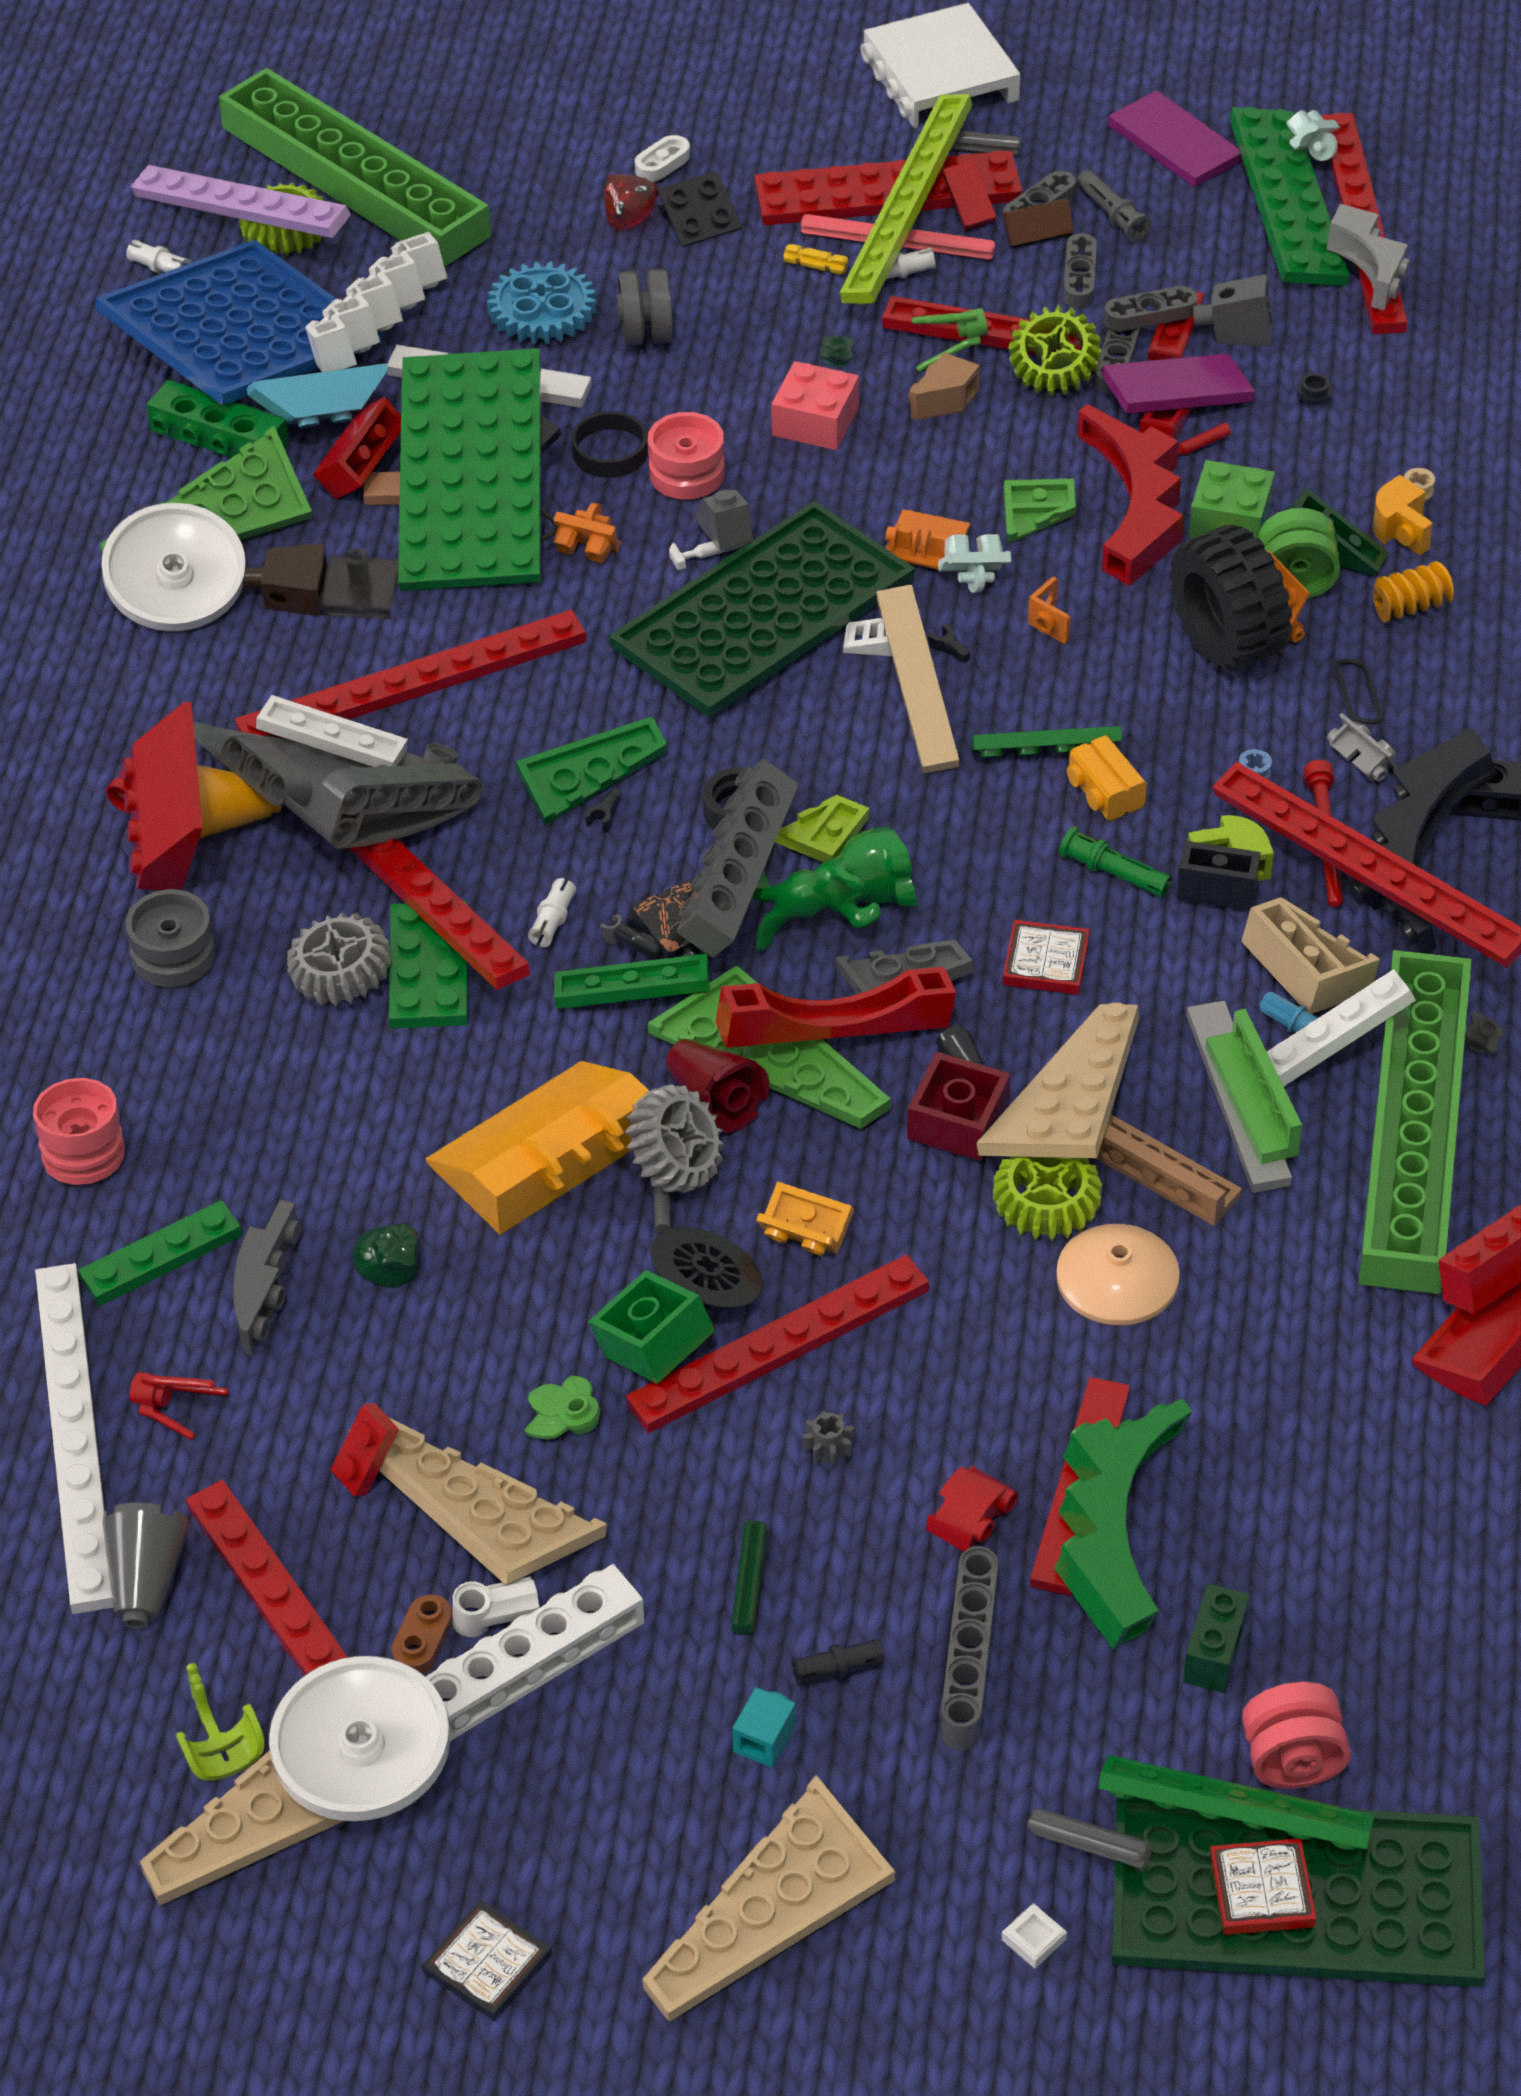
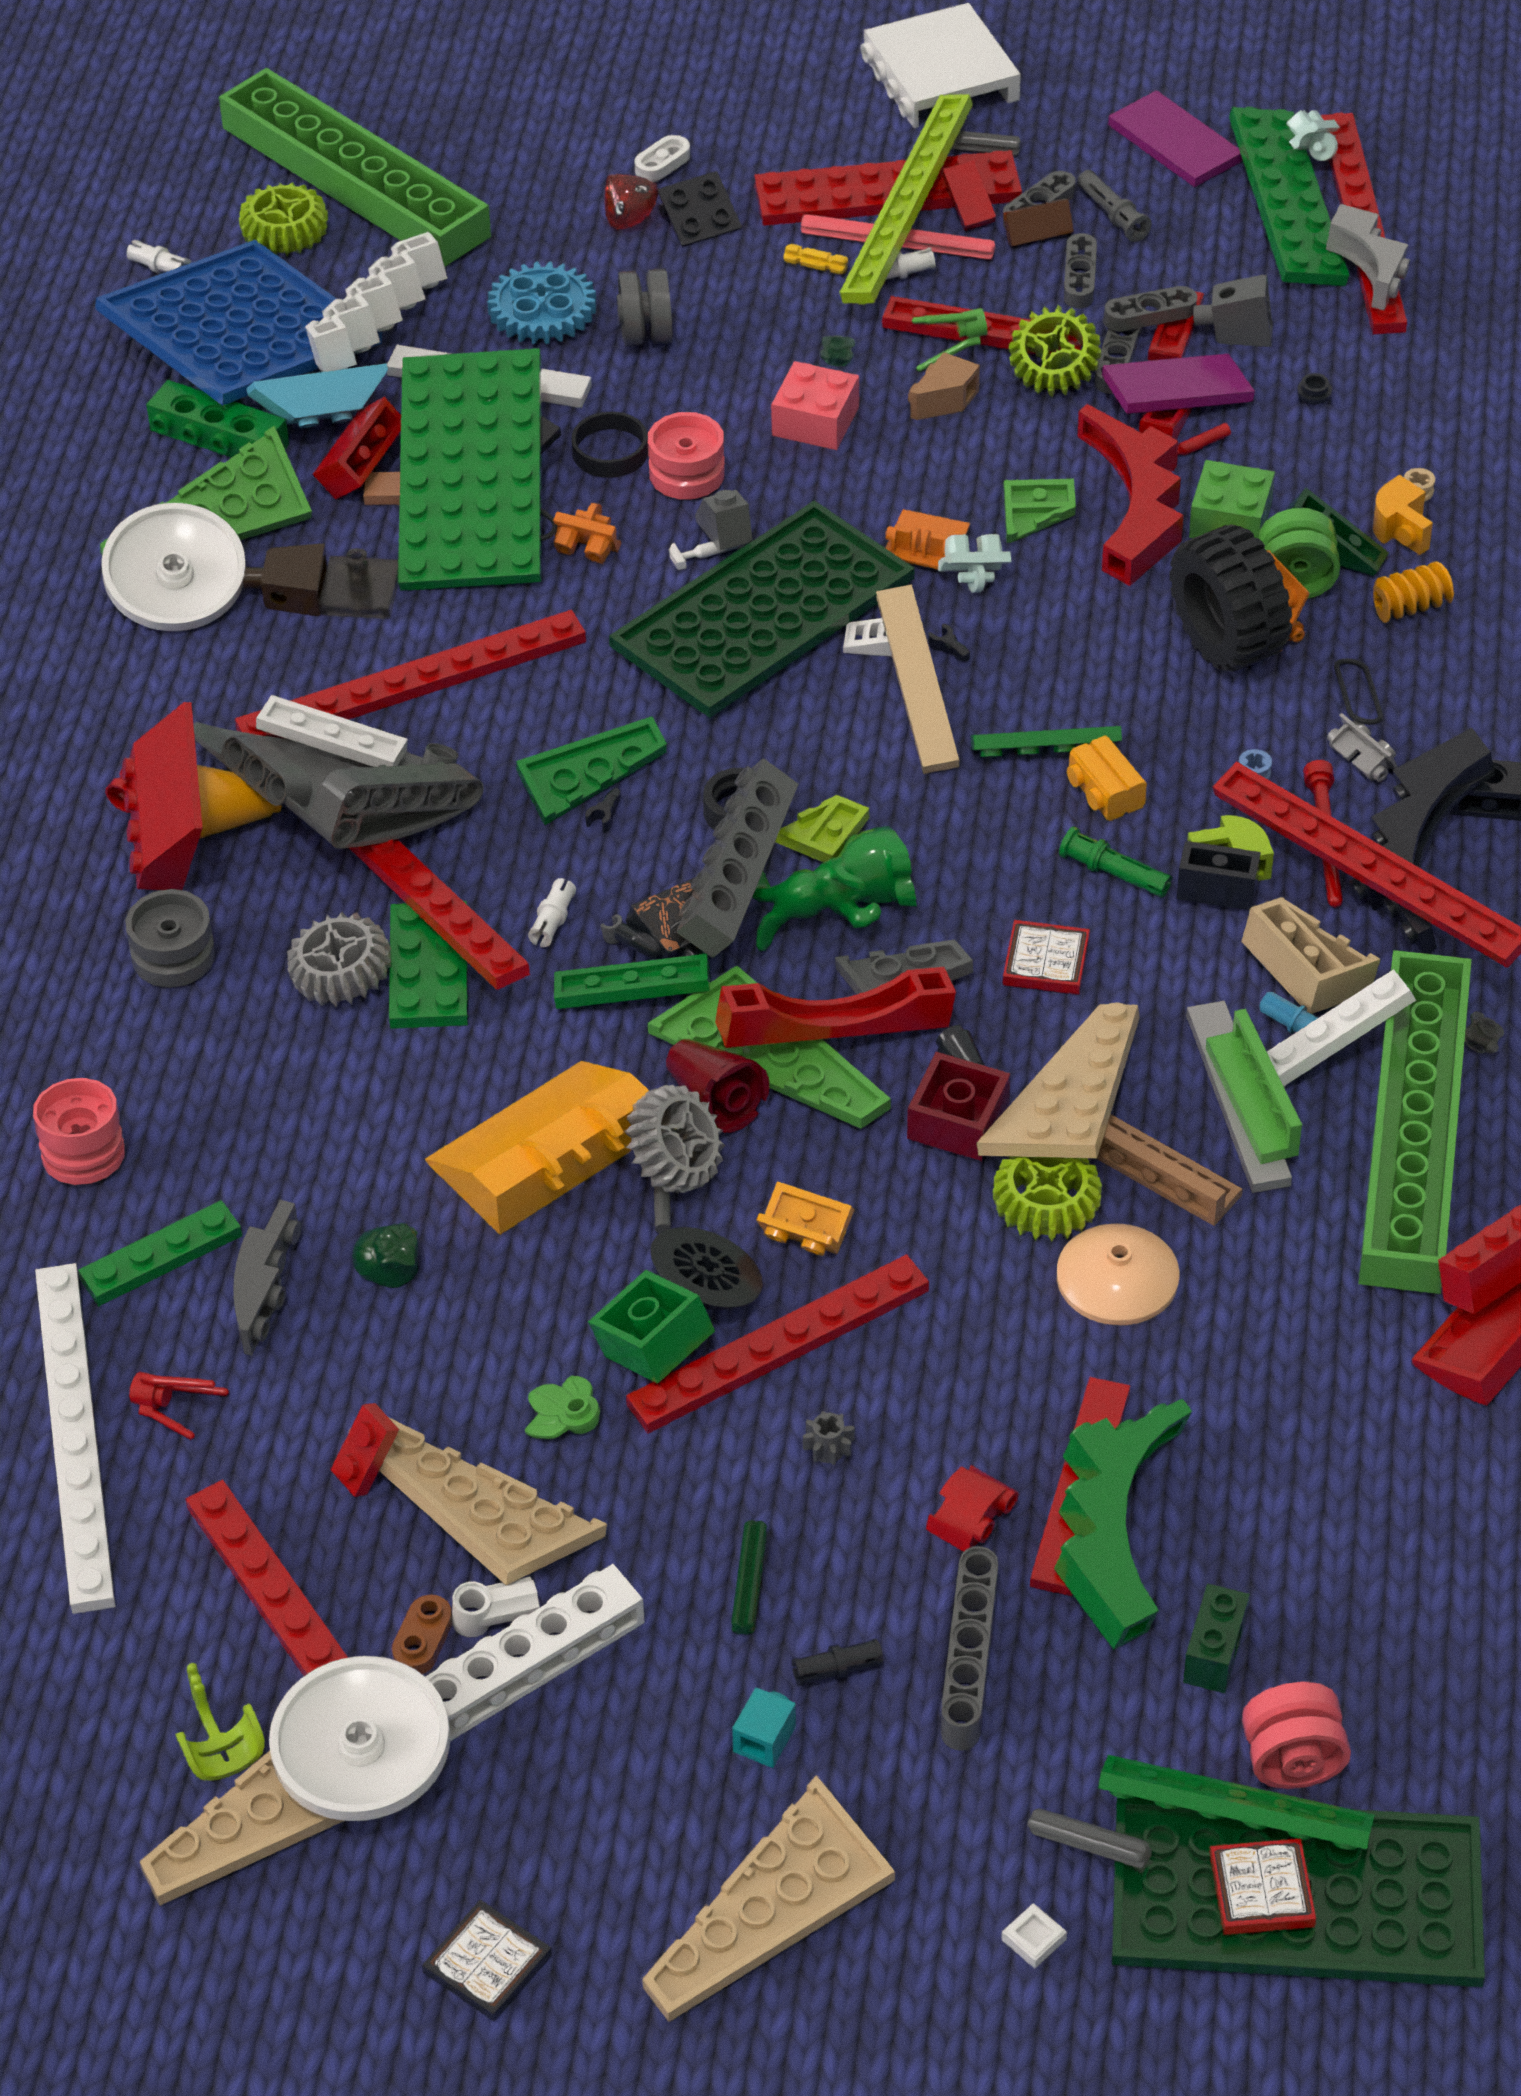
(141, 1558): dark grey cone -> none
(241, 201): lavender plate -> none
(1046, 616): orange bracket -> none

